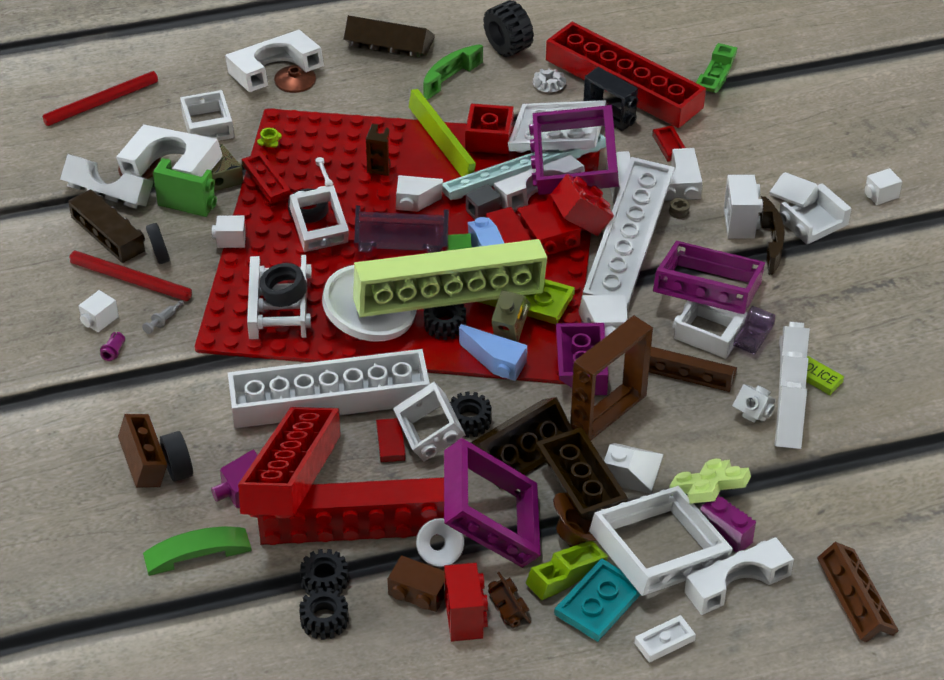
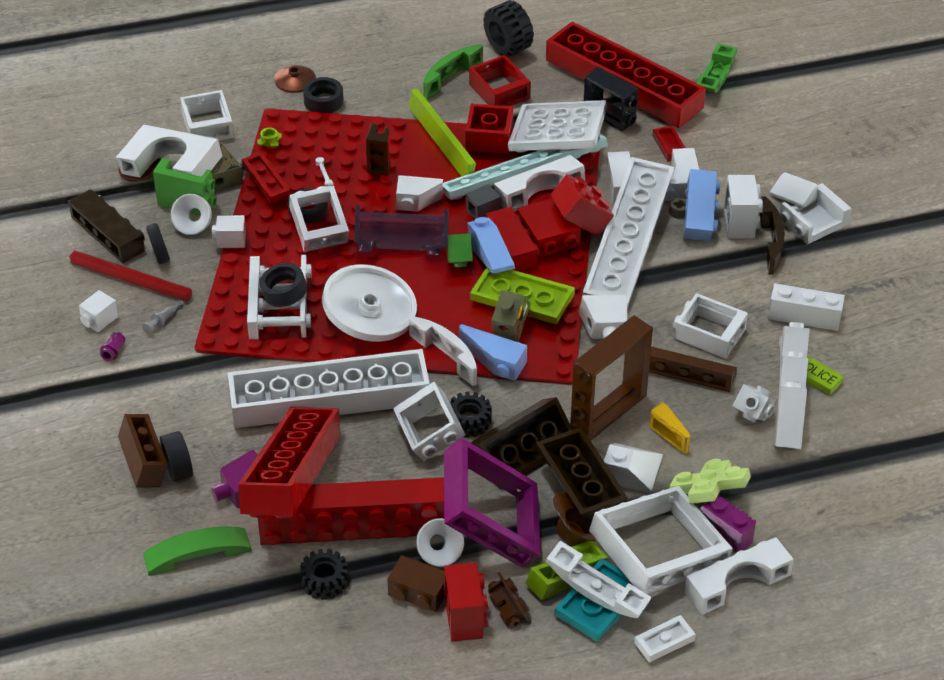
(84, 173): white arch -> none
(100, 98): red axle -> none
(181, 211): none -> white piece
(248, 63): white arch -> none
(319, 86): none -> black tyre
(320, 601): black tyre -> none
(388, 35): dark brown slope -> none
(390, 440): red tile -> none
(428, 332): none -> white slope
(444, 327): black tyre -> none
(448, 277): yellowish green brick -> none
(506, 95): none -> red window
(554, 83): white gear -> none
(572, 120): magenta window -> none
(573, 342): magenta slope -> none
(595, 585): none -> white slope
(669, 427): none -> yellow slope
(701, 205): none -> light blue brick
(706, 290): magenta window -> none
(755, 330): clear purple plate -> none
(806, 306): none -> white slope
(856, 592): reddish brown fence -> none
(883, 186): white brick -> none

